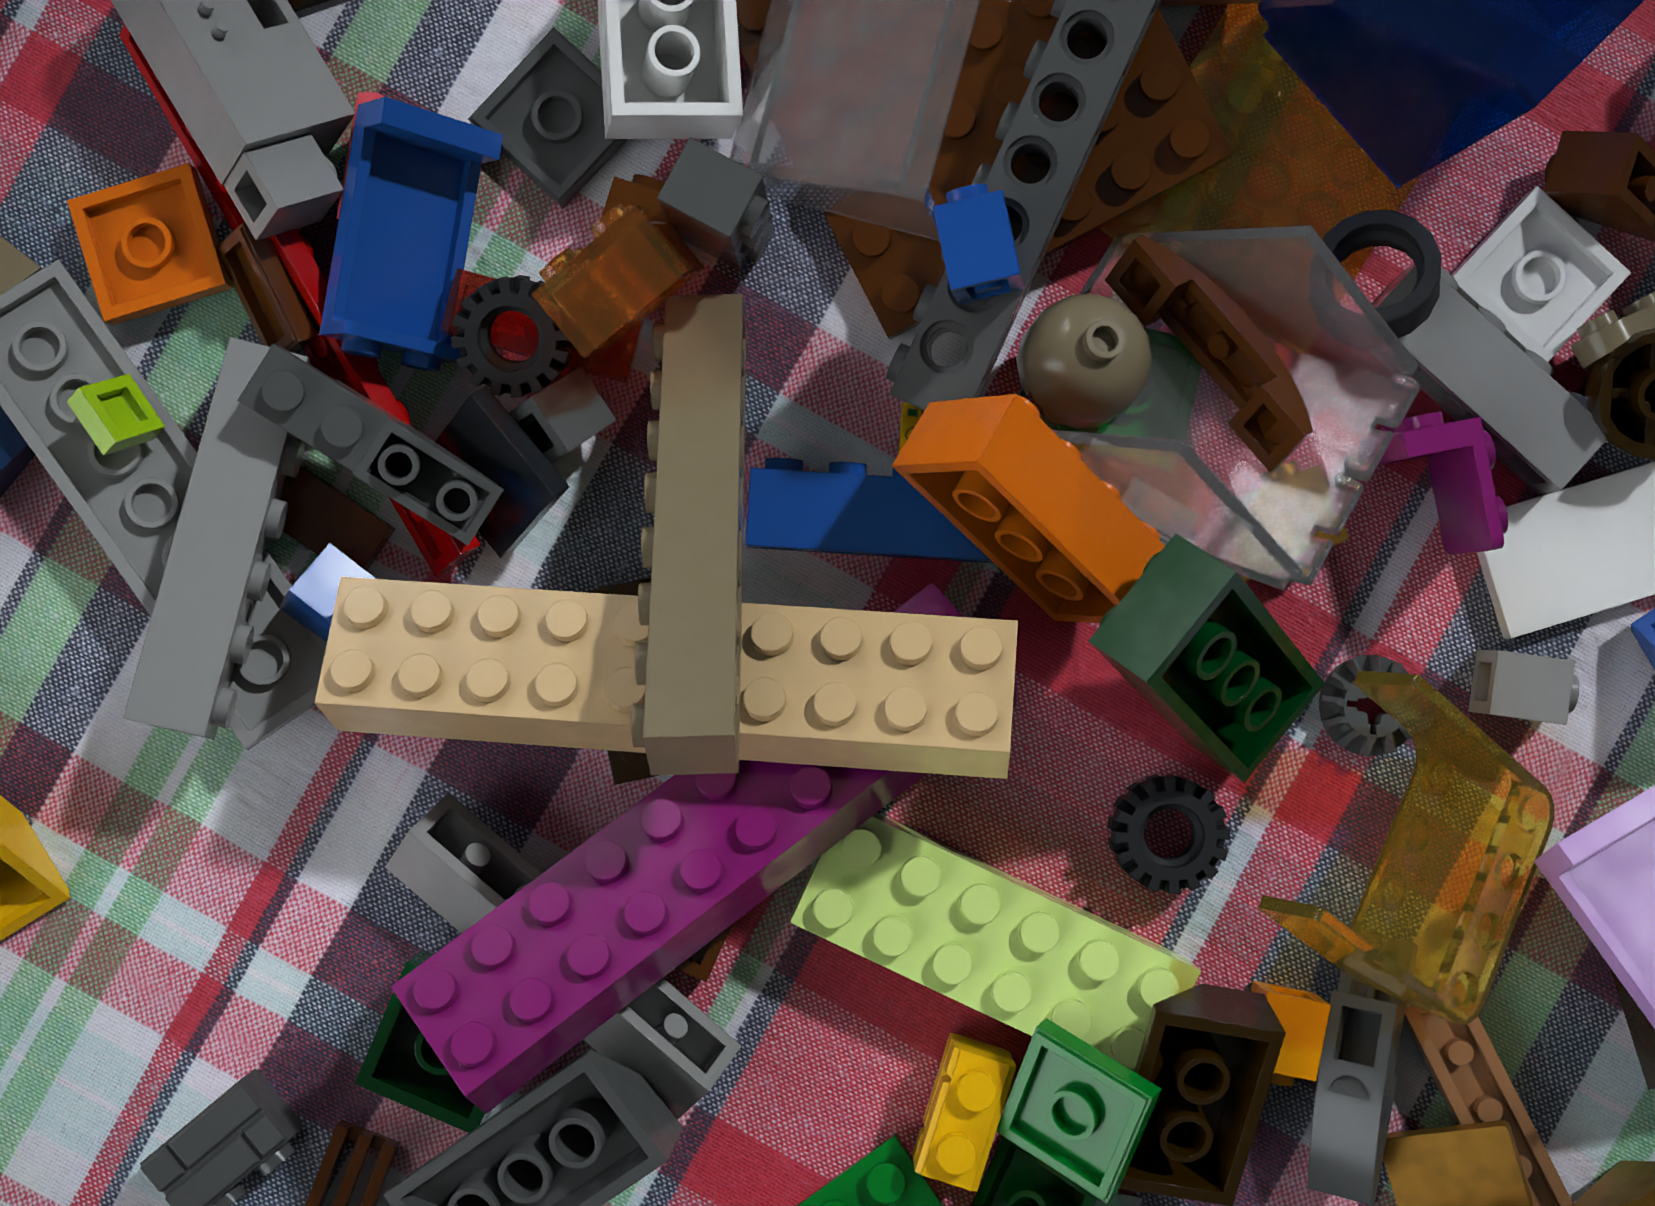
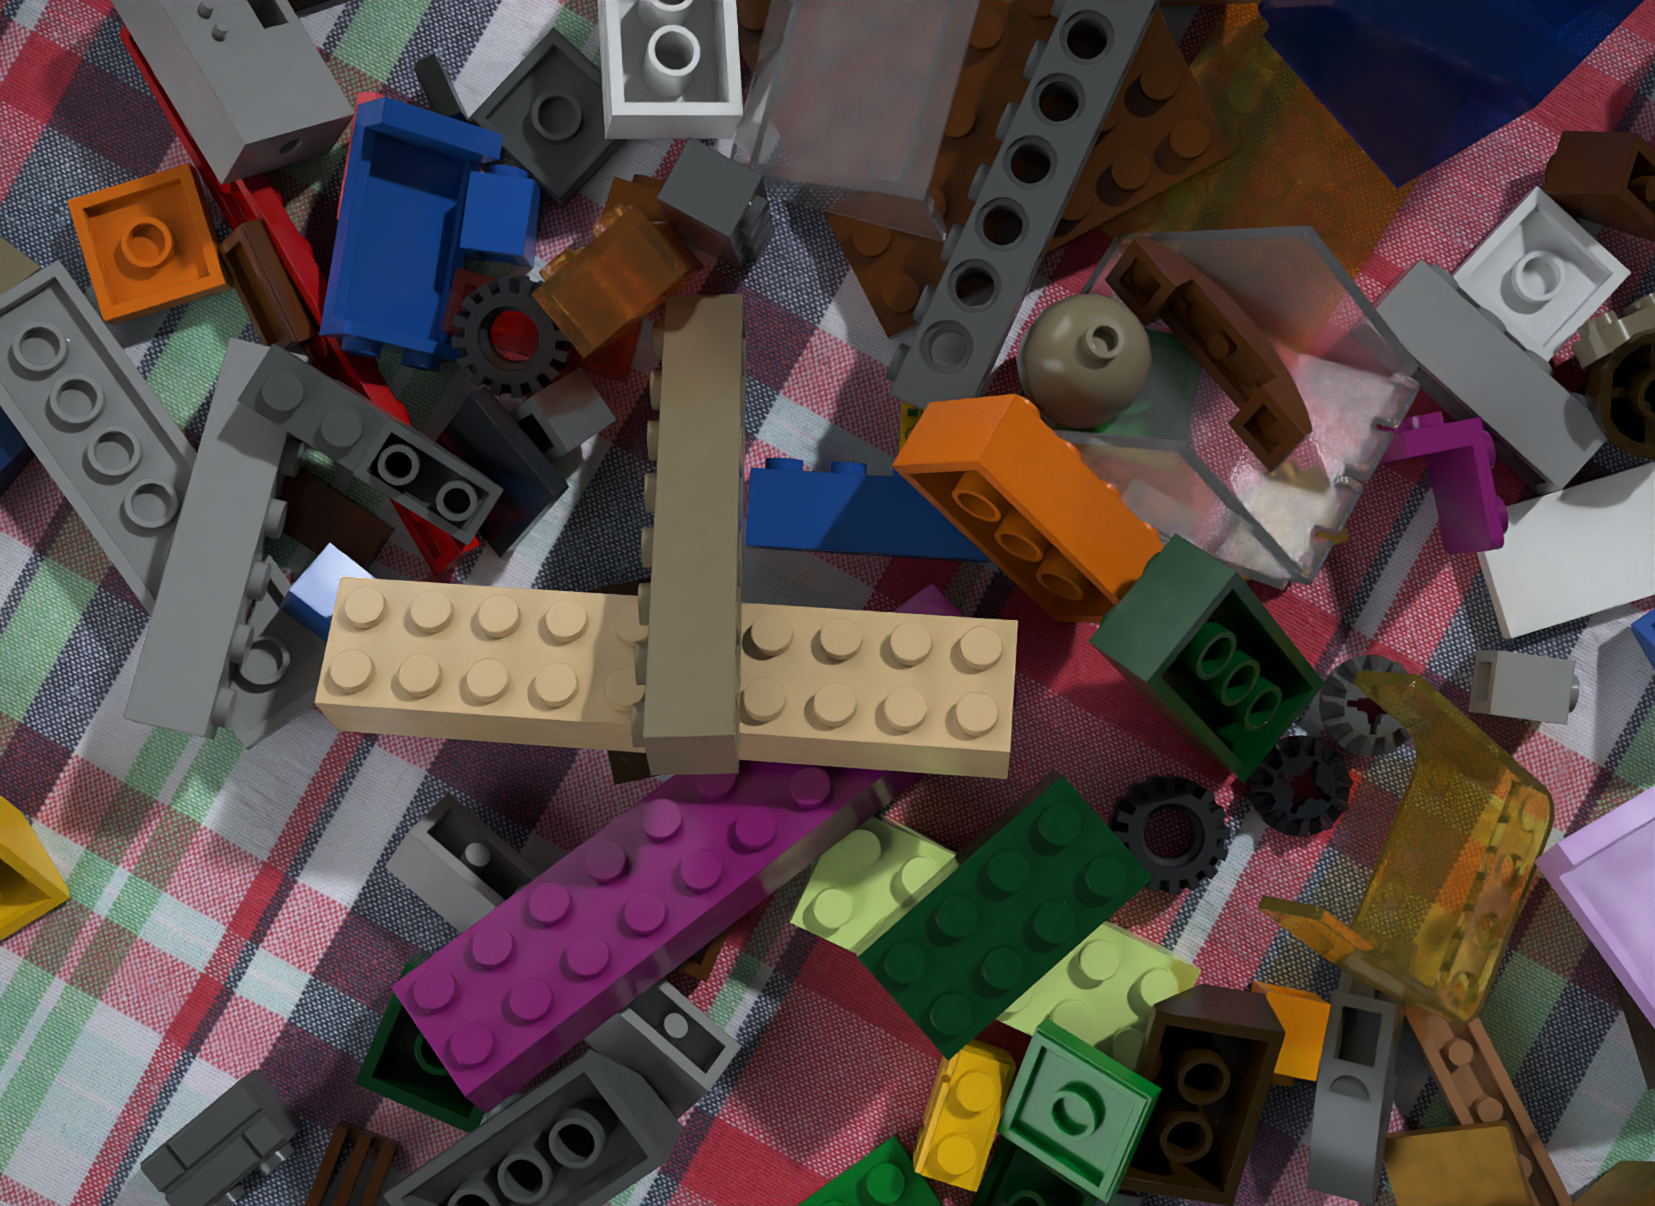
(115, 414): lime plate -> none
(283, 186): light grey brick -> none
(439, 88): none -> pearl dark grey tile
(502, 216): none -> blue brick
(978, 244): blue brick -> none
(1001, 913): none -> dark green brick
(1273, 798): none -> black gear
(1406, 235): black tyre -> none

